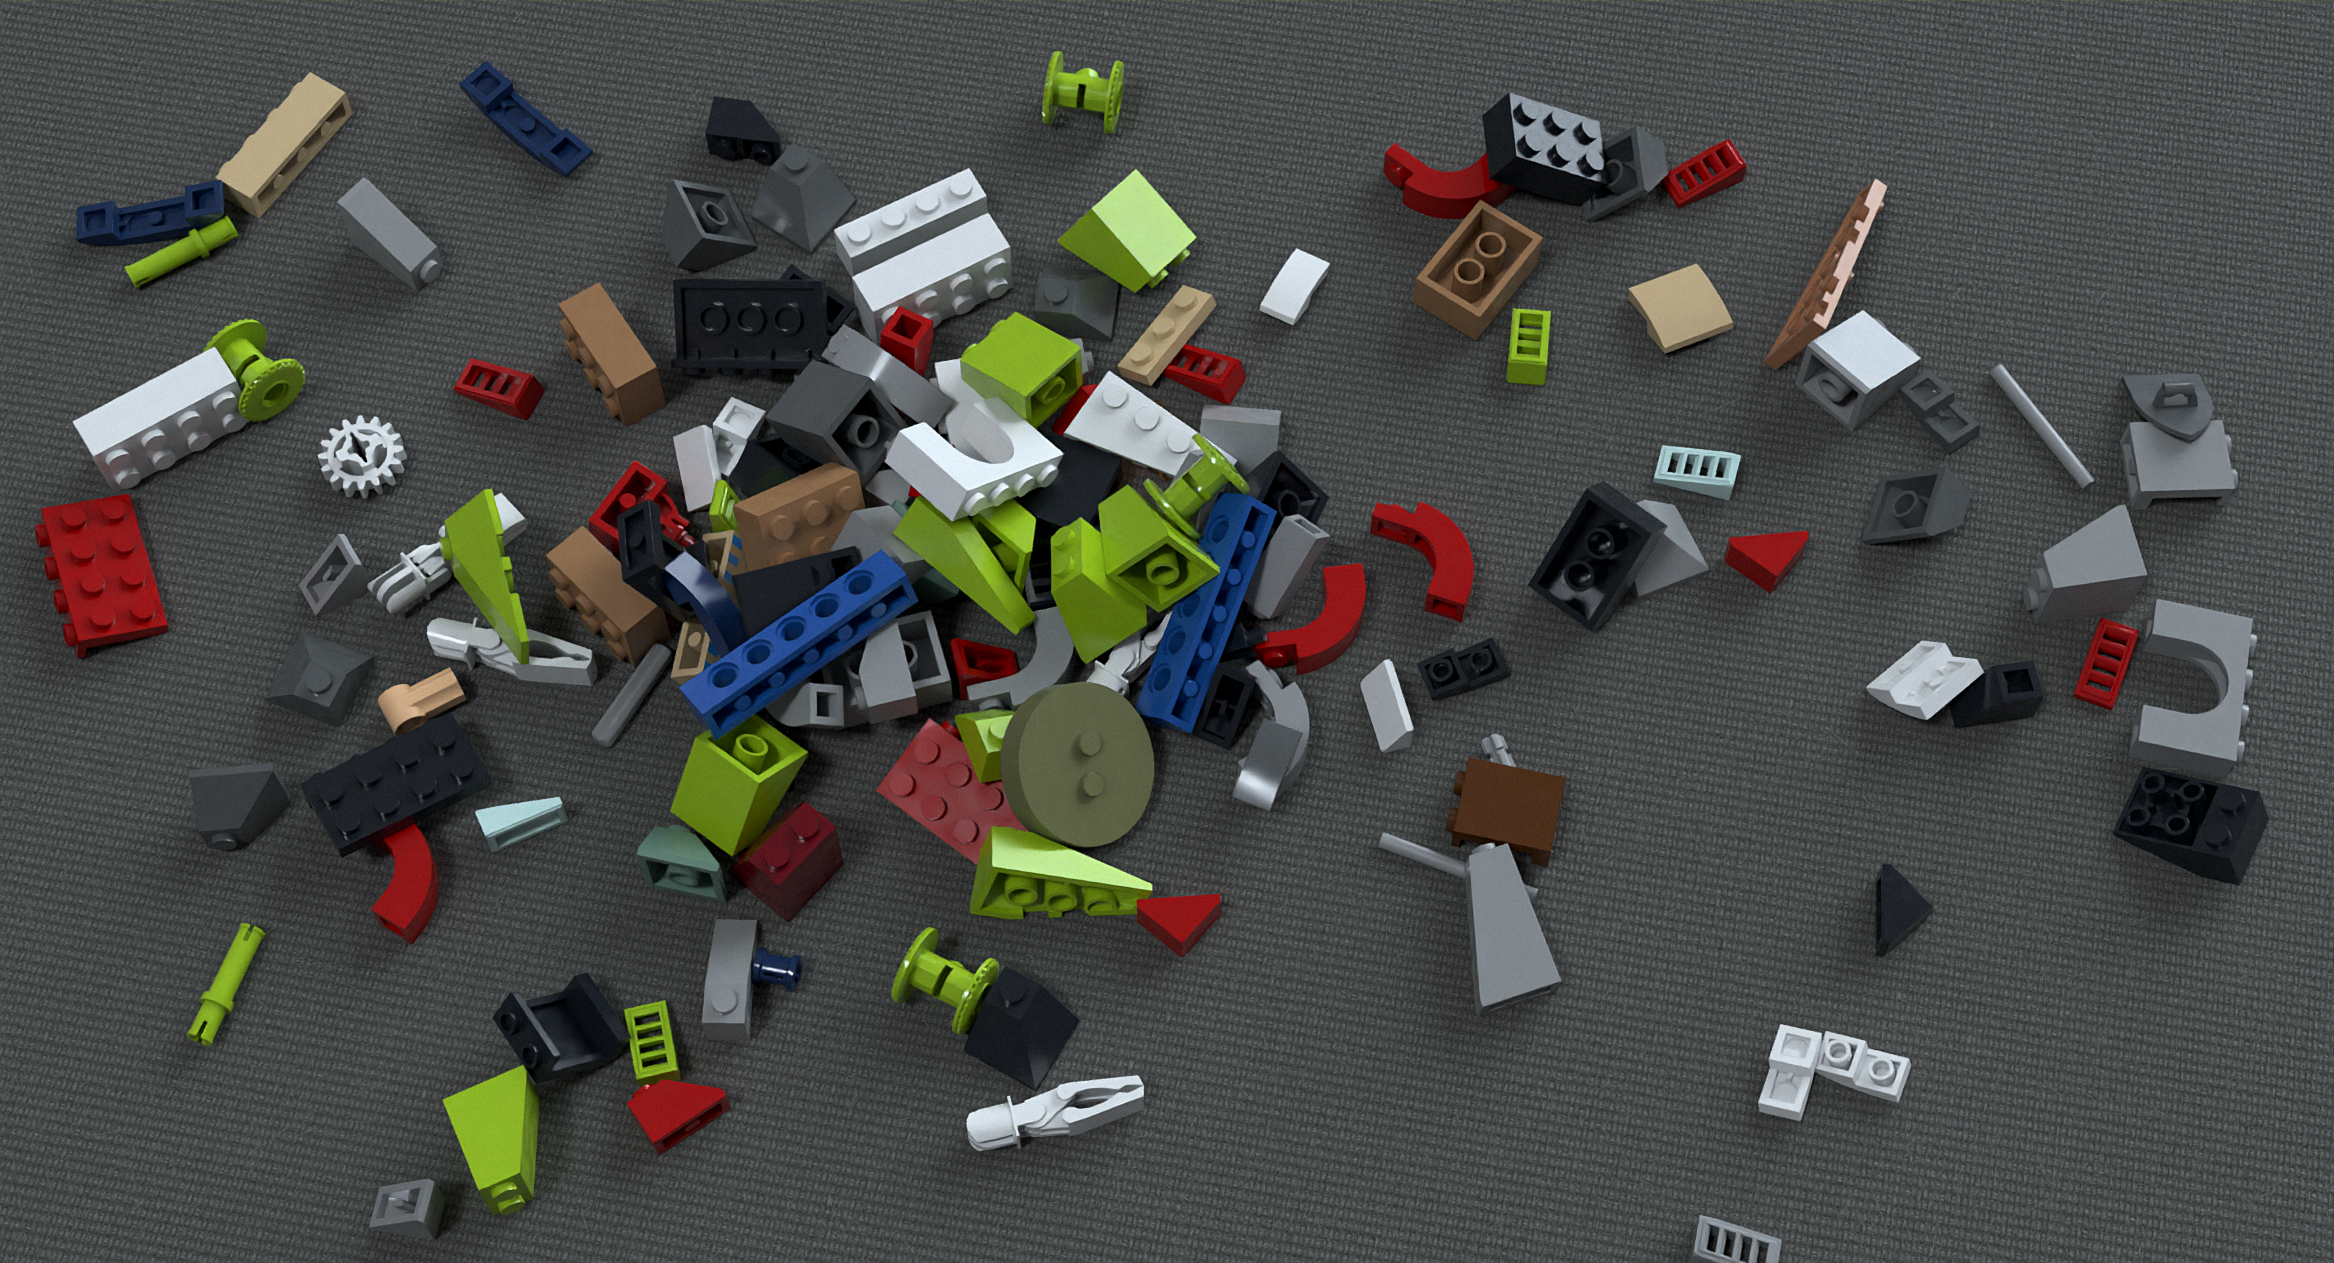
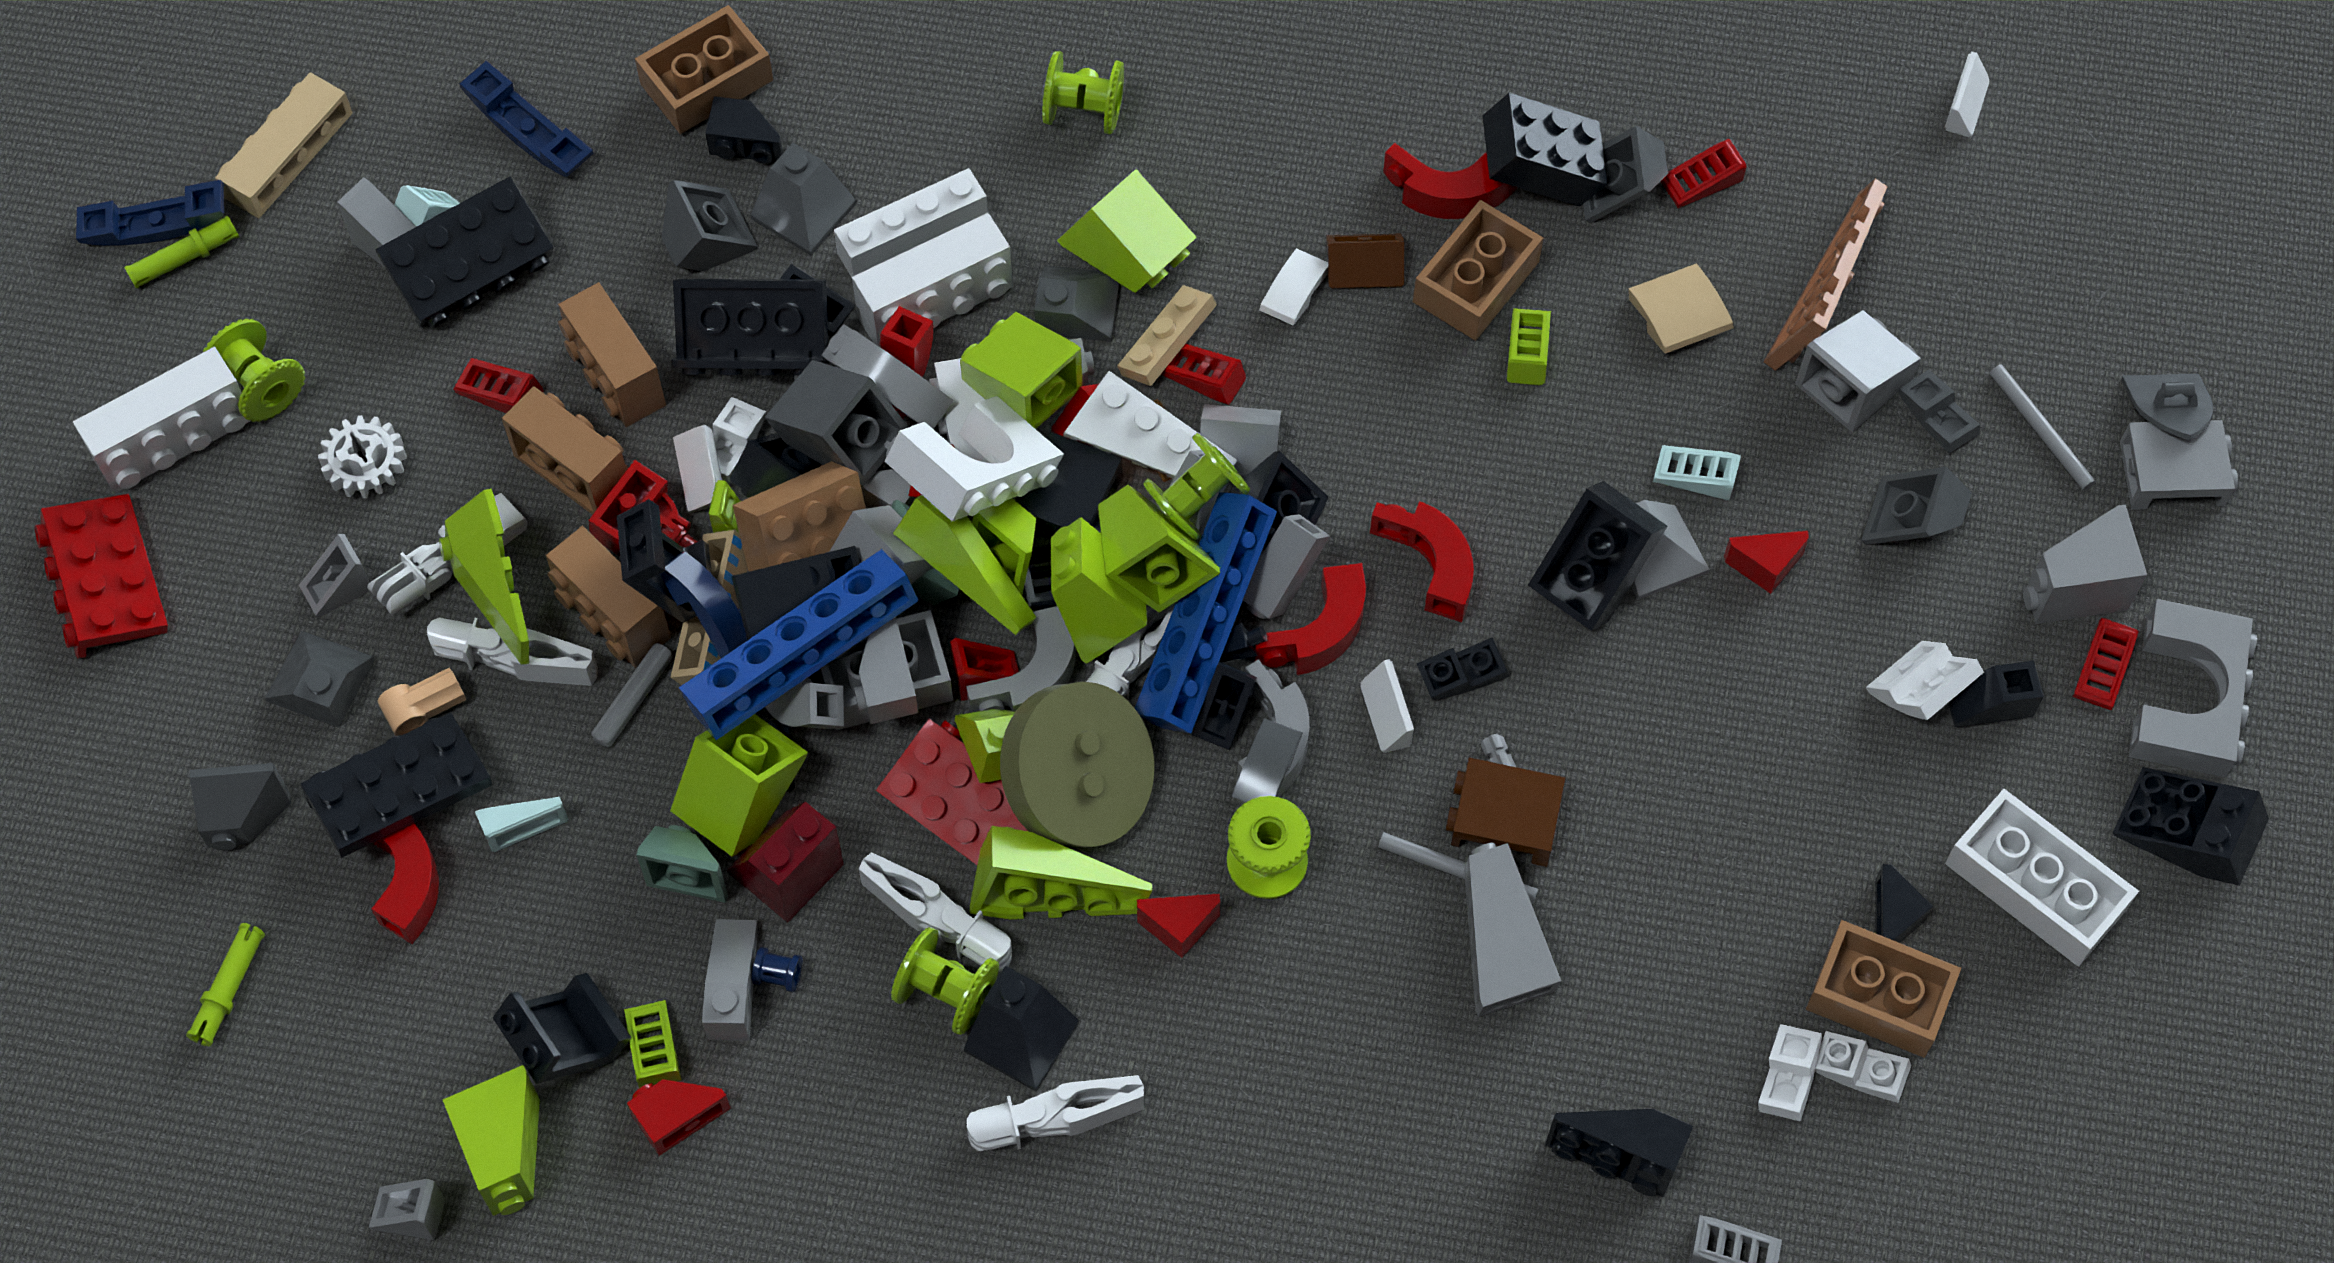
(422, 203): none -> light aqua slope
(466, 253): none -> black bracket
(564, 448): none -> medium nougat brick
(703, 62): none -> medium nougat brick
(972, 936): none -> white arm
(1268, 847): none -> lime hose
(1365, 260): none -> reddish brown panel
(1627, 1144): none -> black slope
(1883, 989): none -> medium nougat brick
(1968, 97): none -> white slope
(2041, 877): none -> white brick

